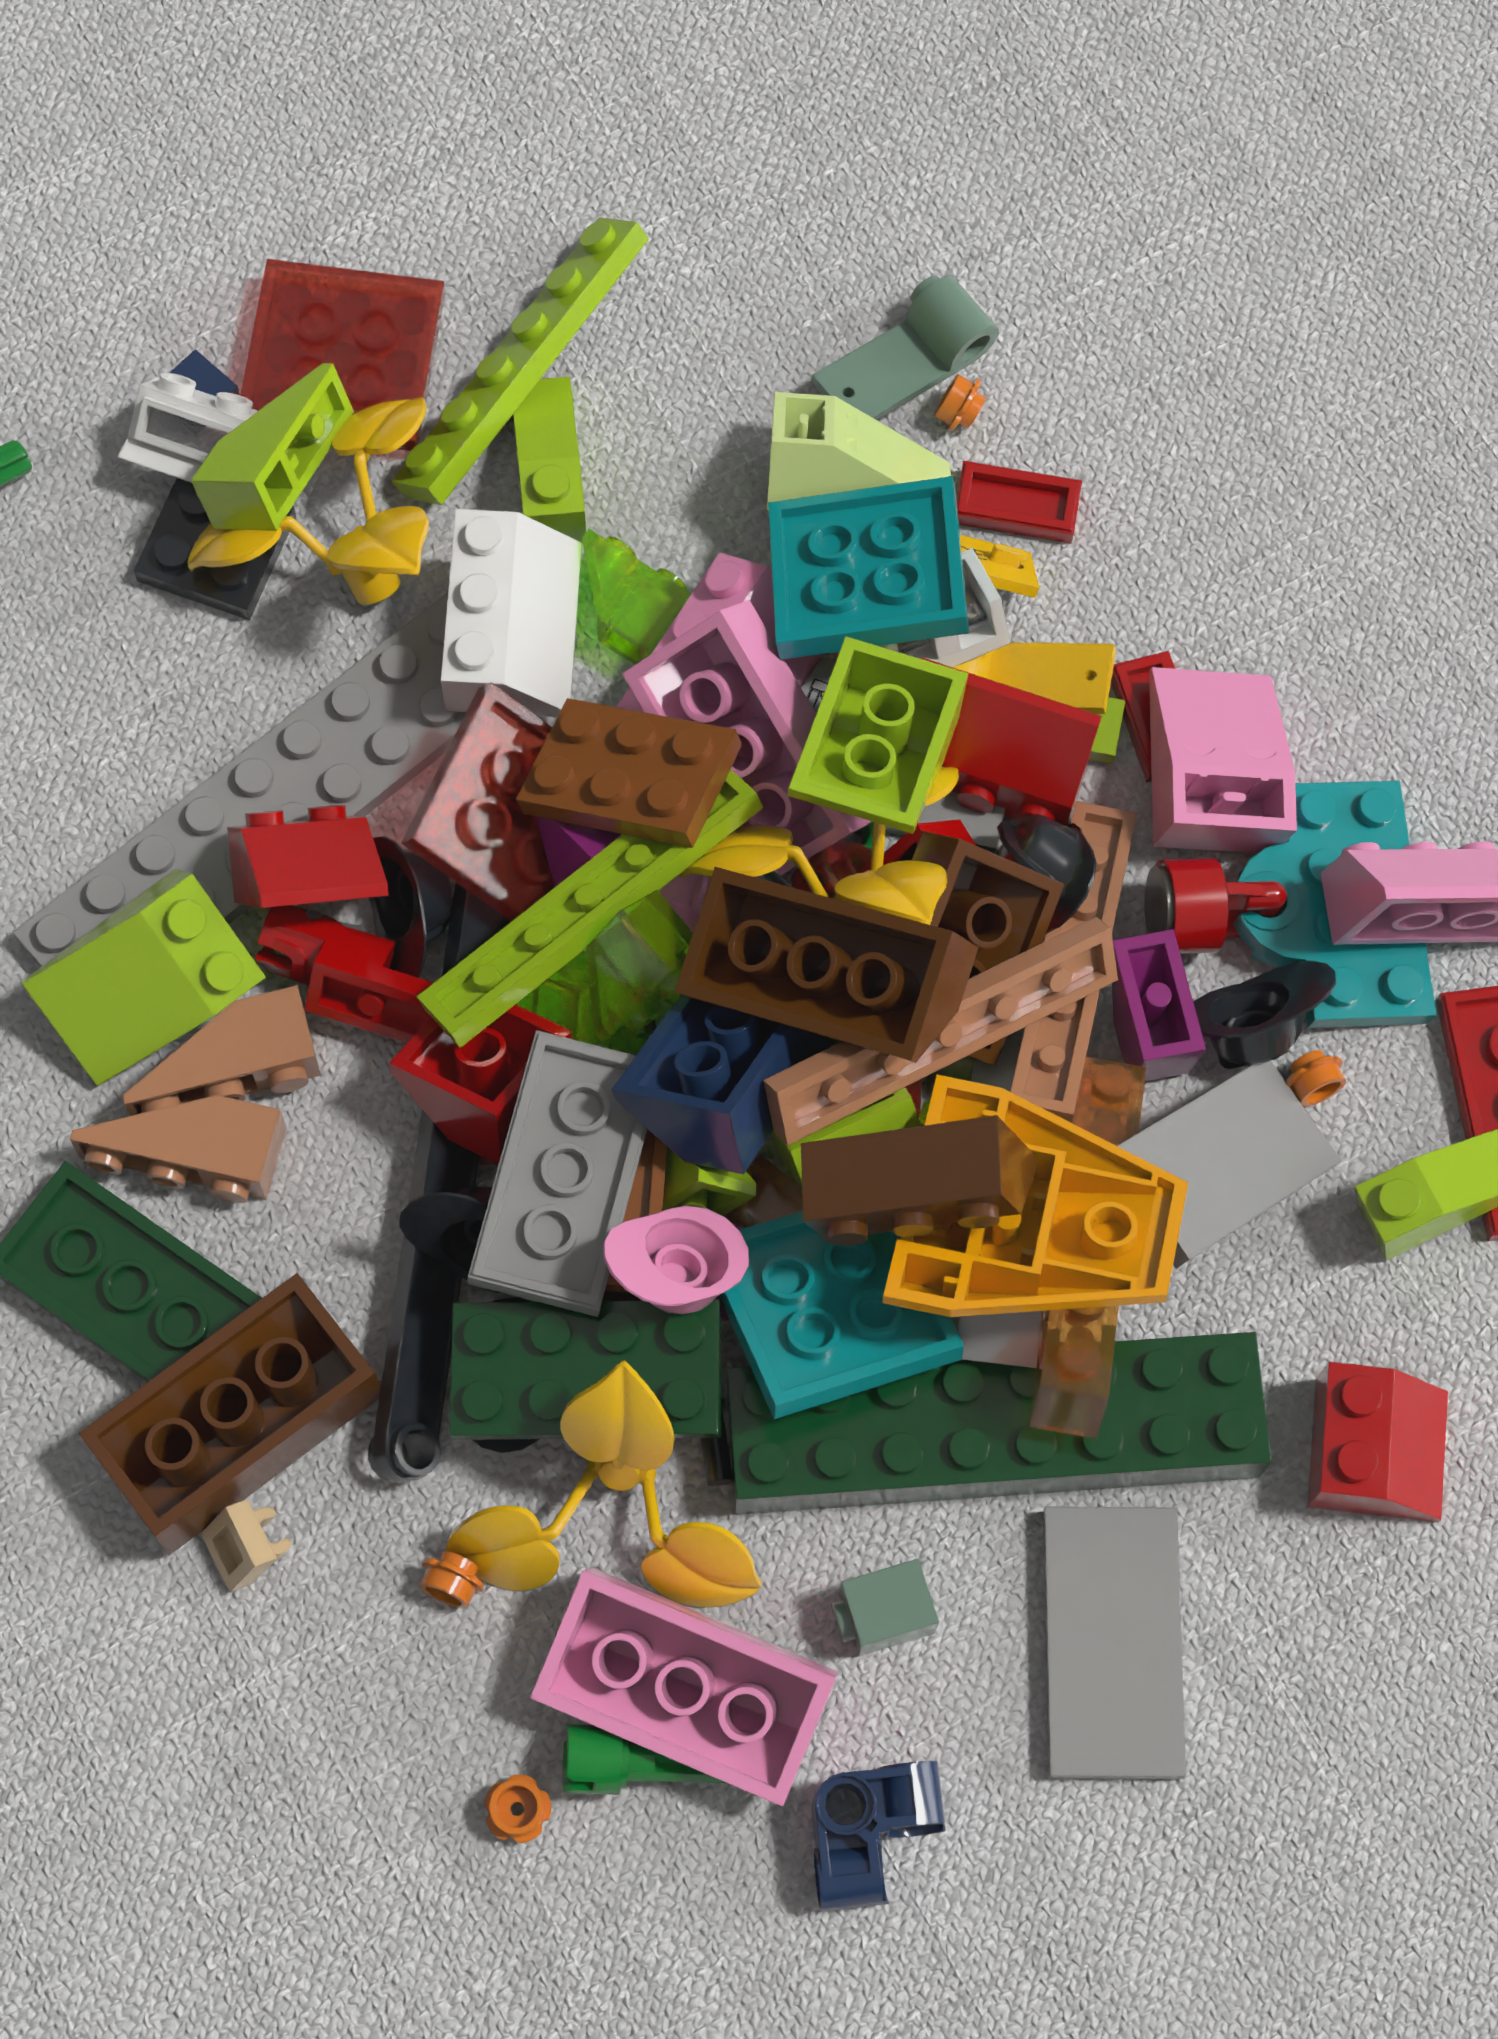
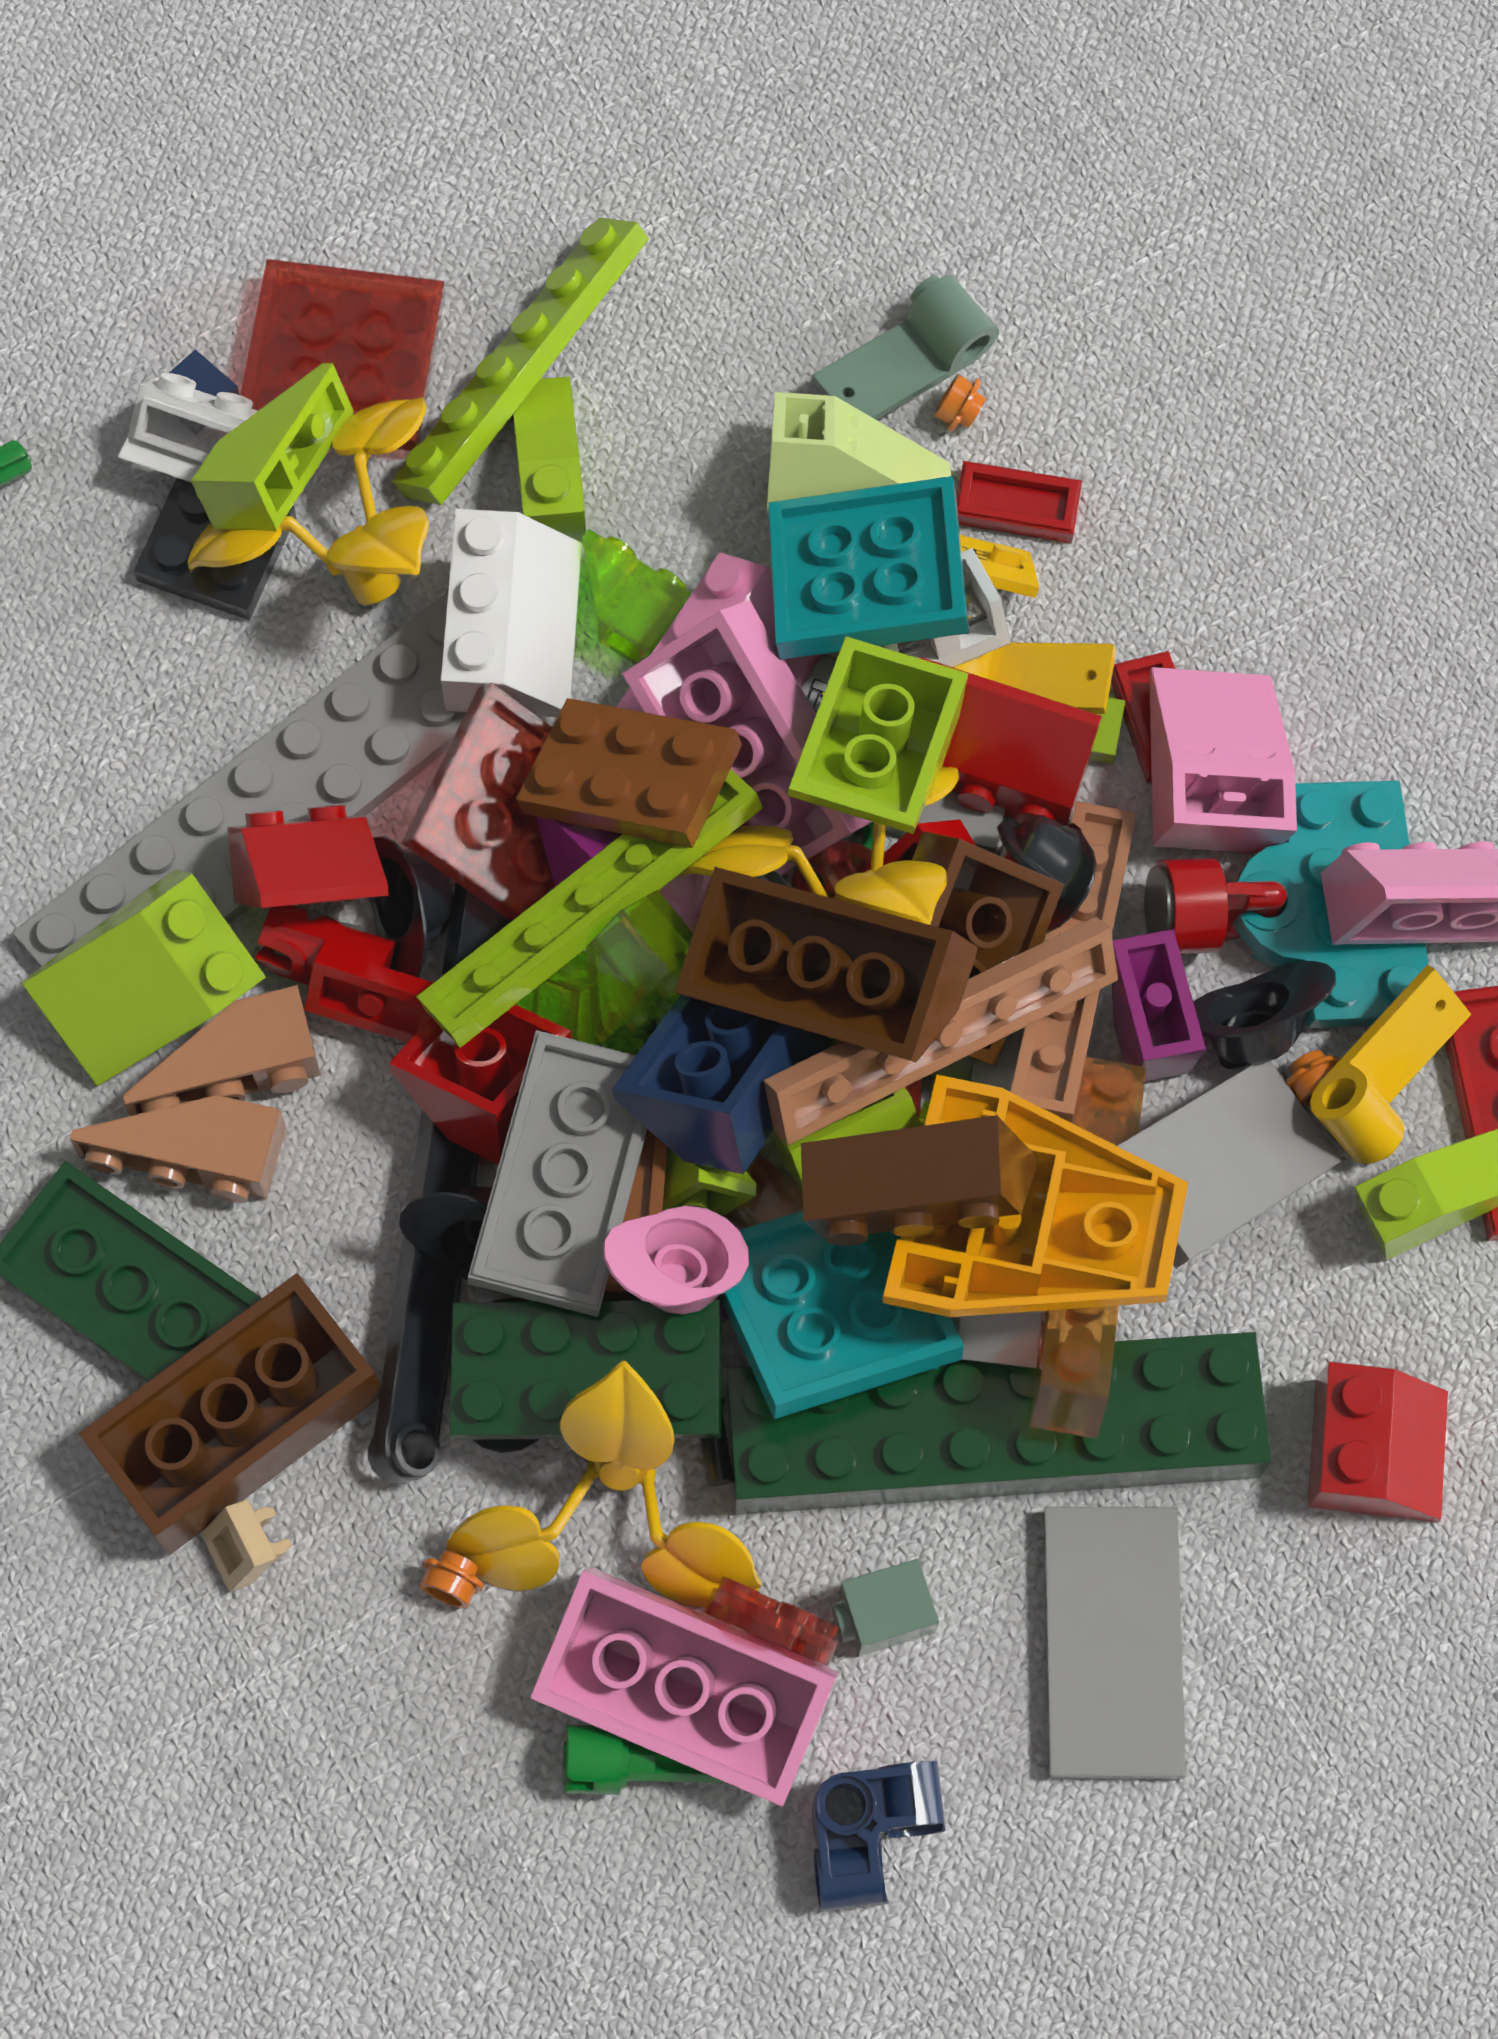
(517, 1790): orange plate -> none
(758, 1615): none -> clear red plate
(1359, 1089): none -> yellow door

